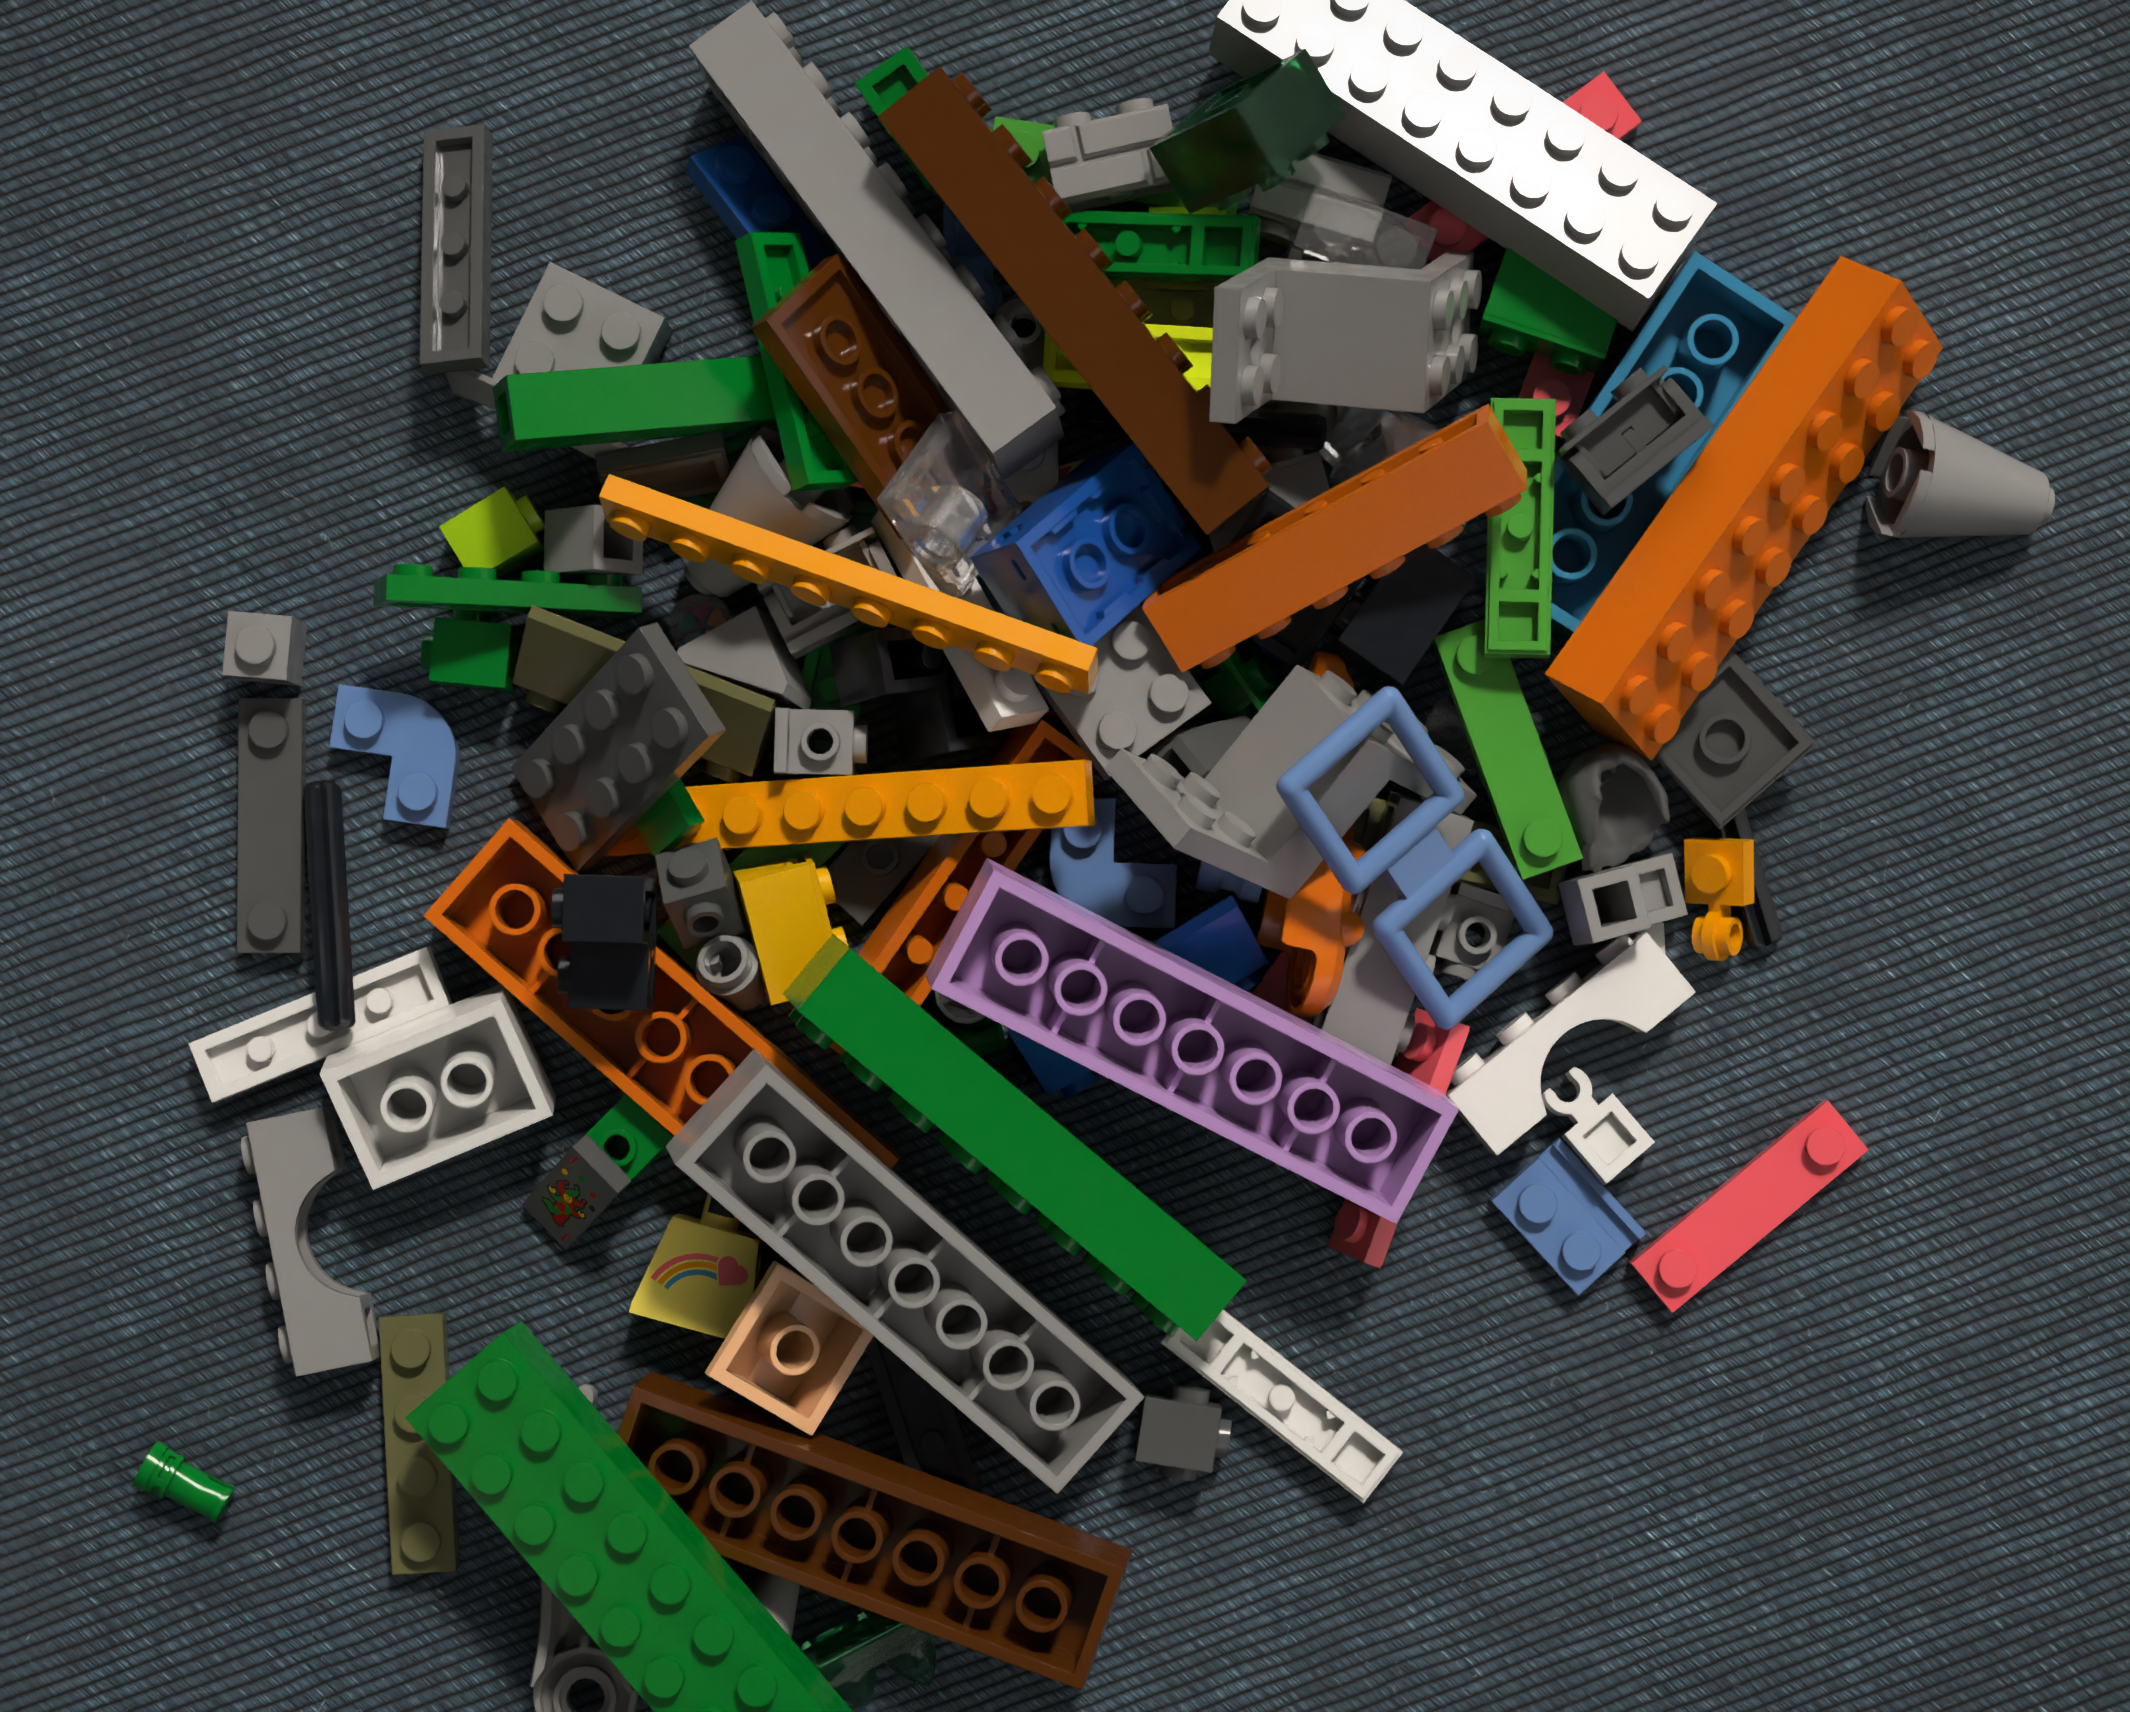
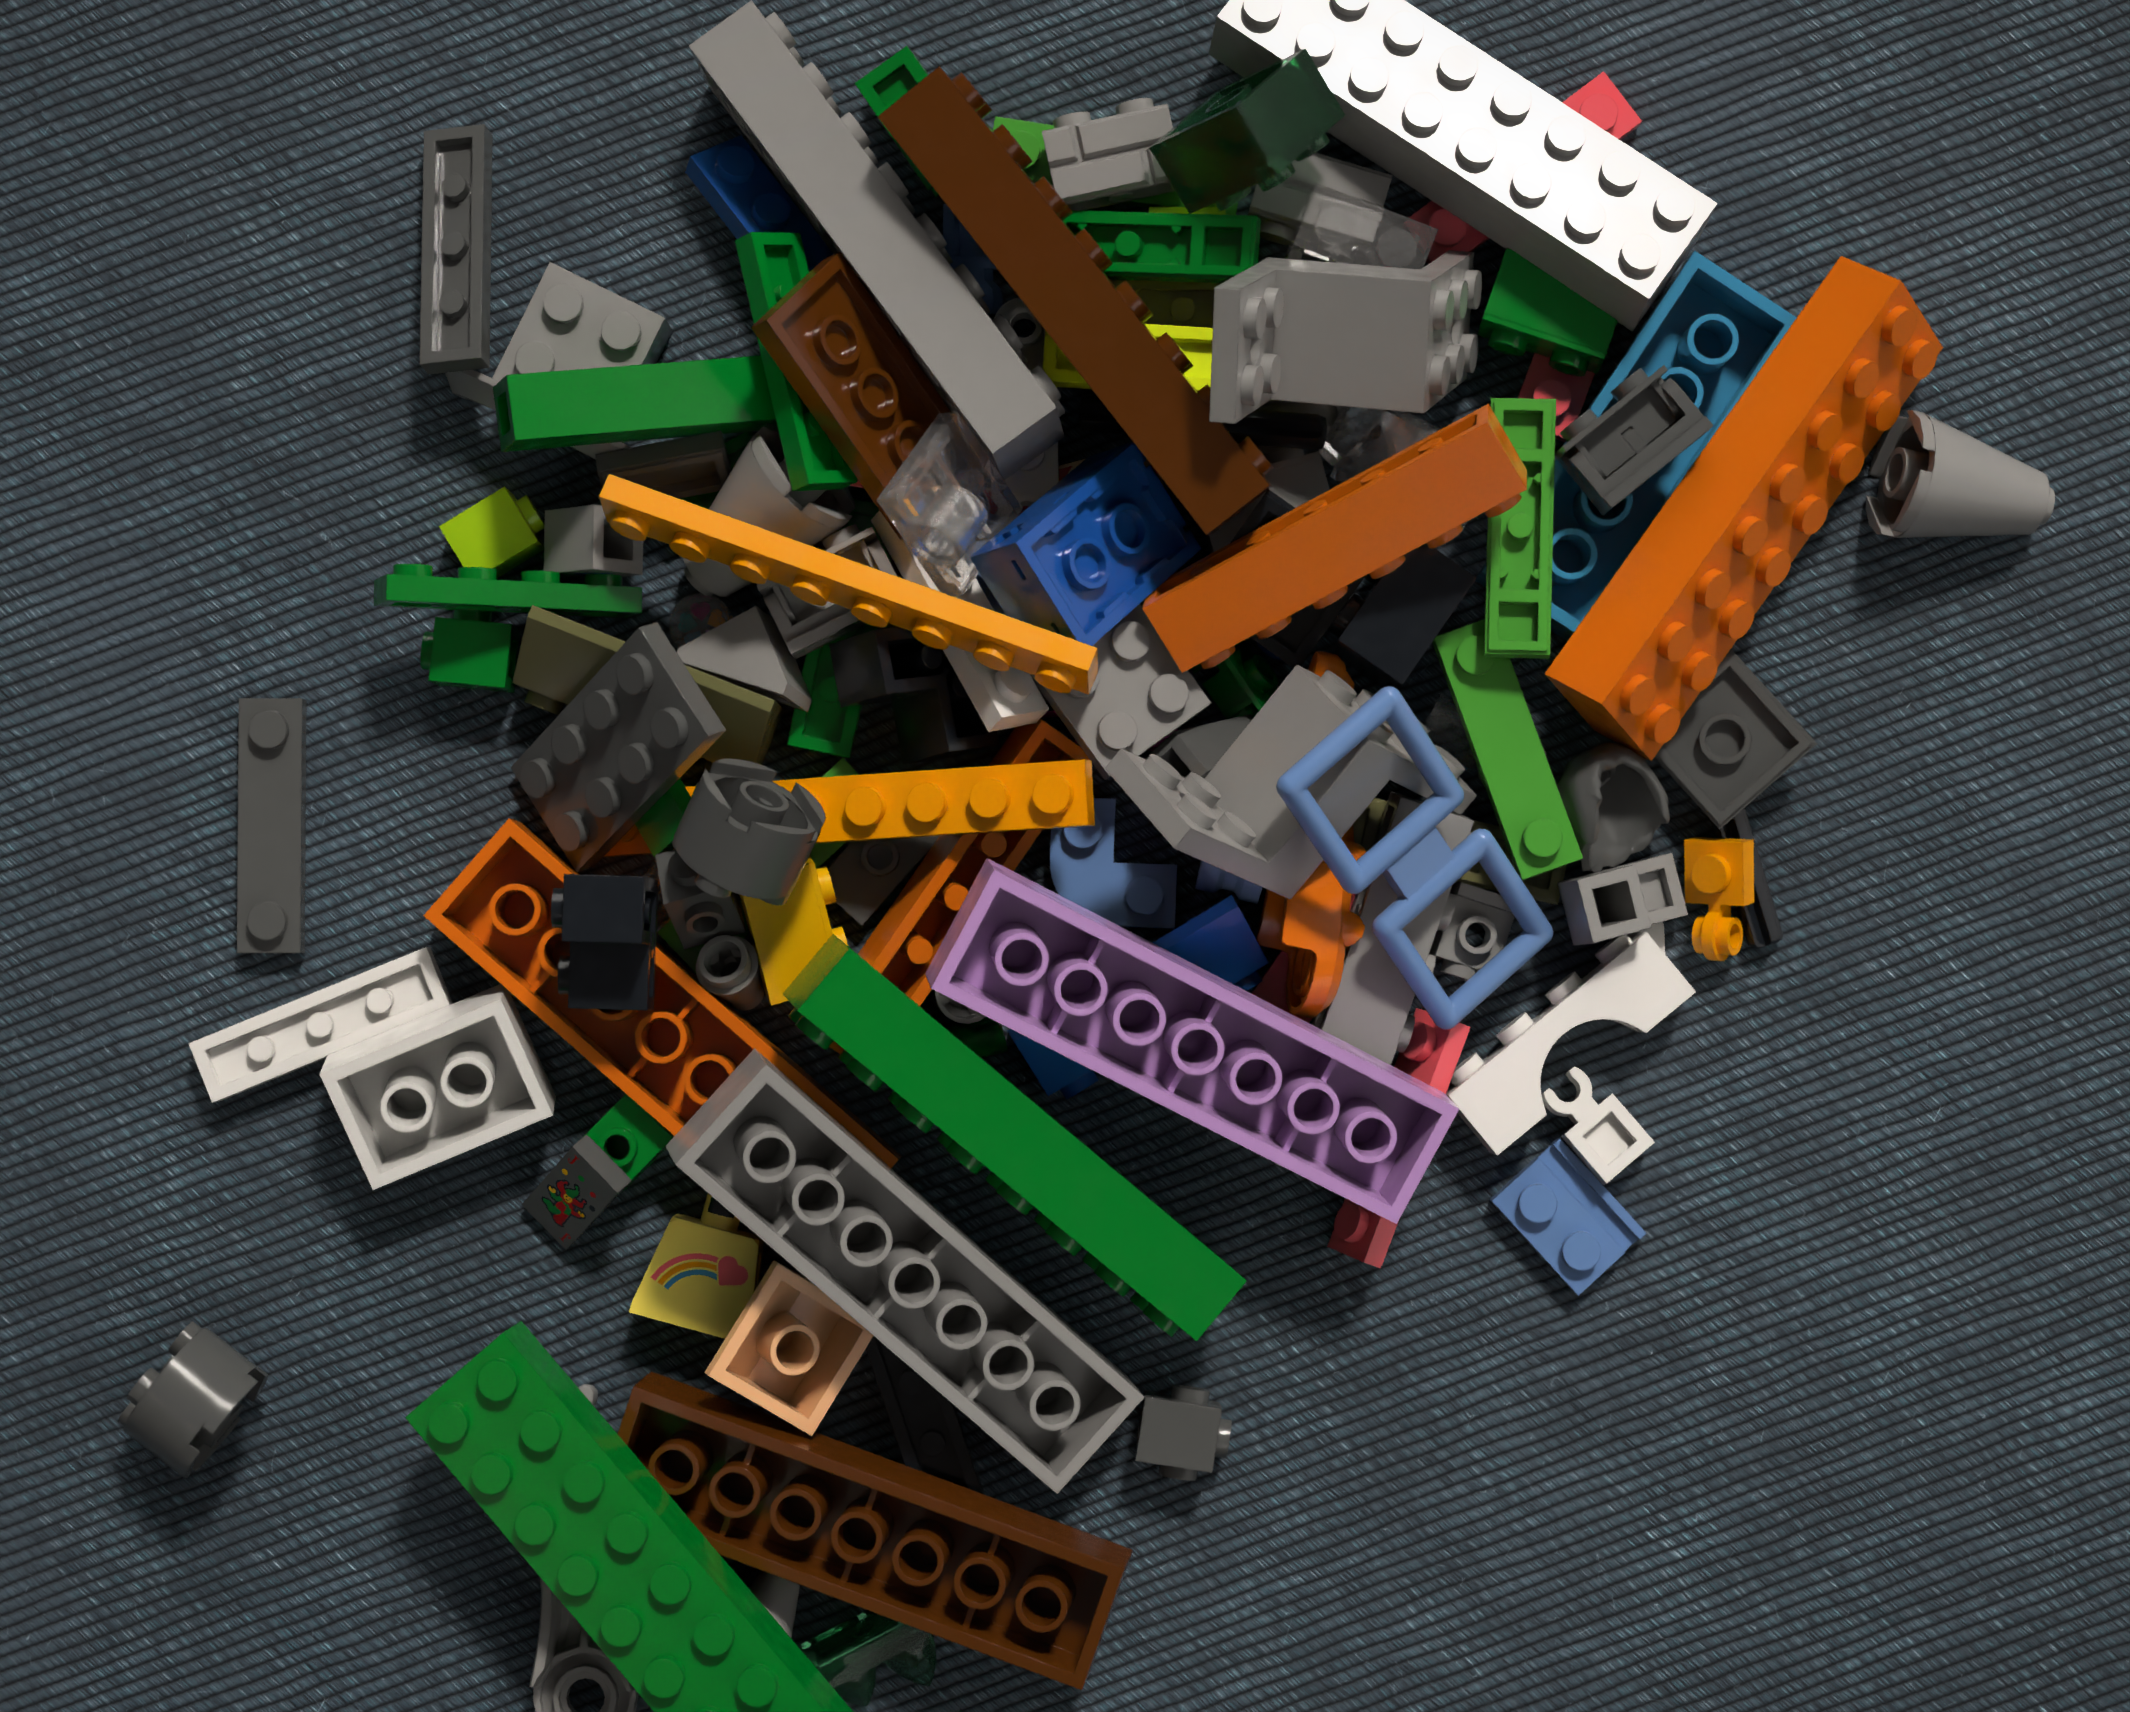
(170, 1476): green pin -> none
(192, 1400): none -> dark grey brick
(264, 648): light grey brick -> none
(324, 1320): light grey arch -> none
(329, 905): black axle -> none
(417, 740): medium blue plate -> none
(418, 1482): olive plate -> none
(747, 832): none -> dark grey brick
(792, 747): light grey brick -> none
(1288, 1403): white plate -> none
(1748, 1206): coral plate -> none

